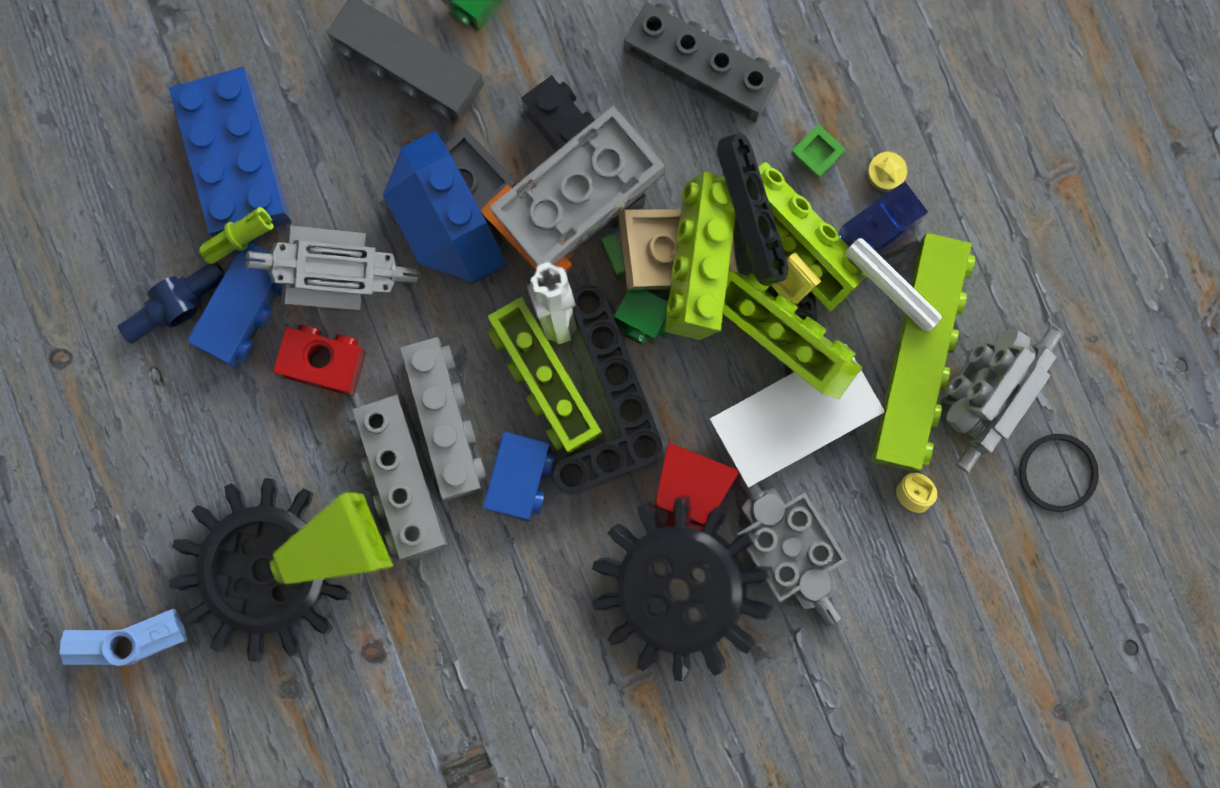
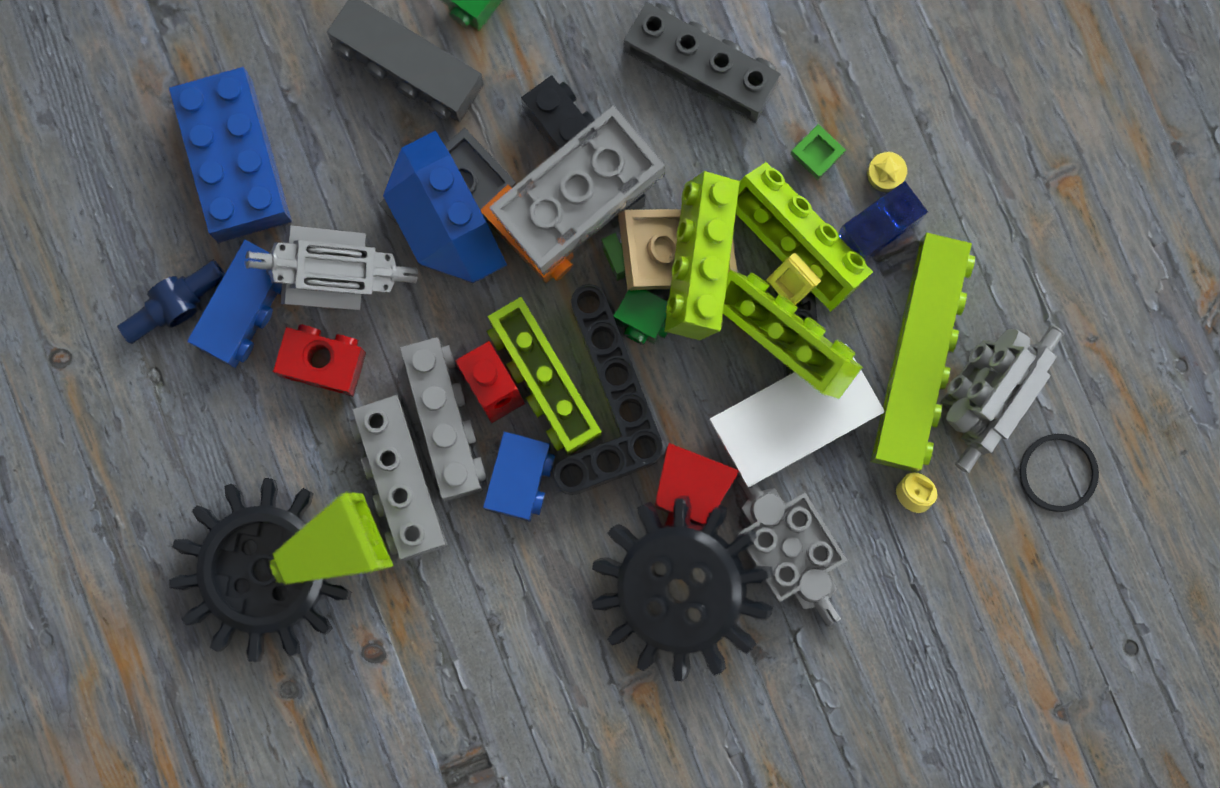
(99, 646): light blue piece -> none
(236, 235): lime axle -> none
(490, 381): none -> red torso
(553, 302): white piece -> none
(752, 209): black beam -> none
(893, 285): white axle -> none

